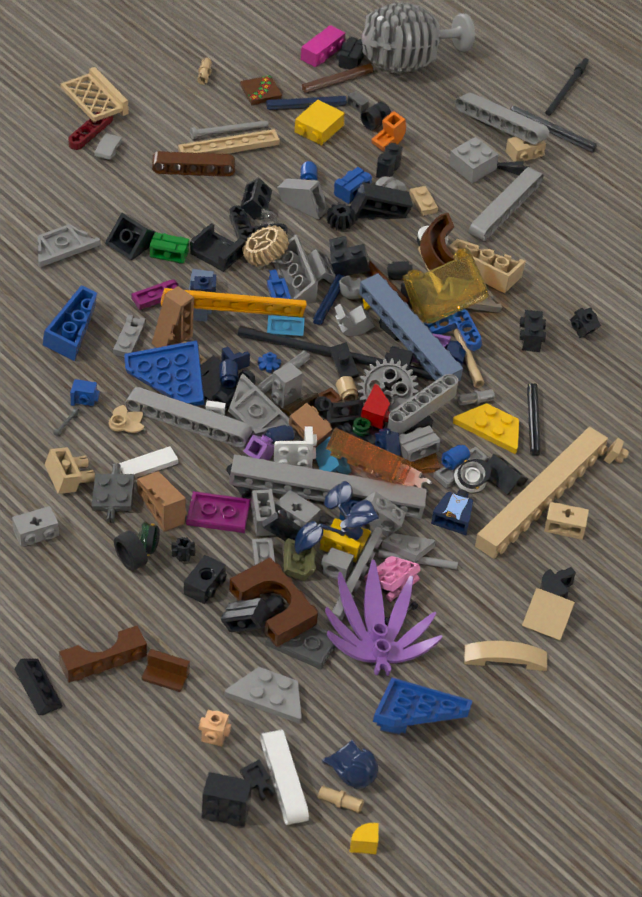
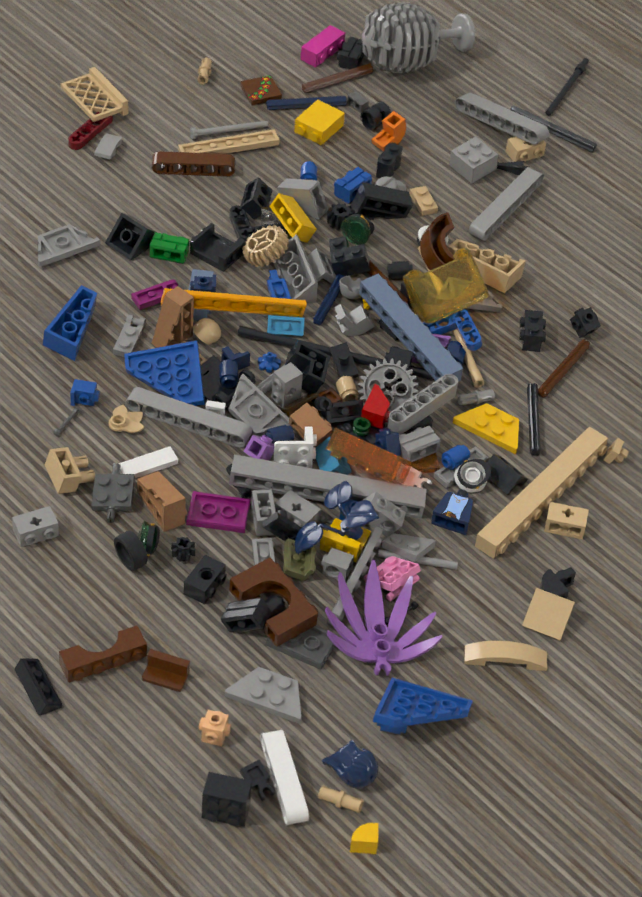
(207, 330): none -> tan hair
(293, 217): none -> yellow brick
(311, 363): none -> black brick
(357, 229): none -> clear green piece
(563, 368): none -> reddish brown axle

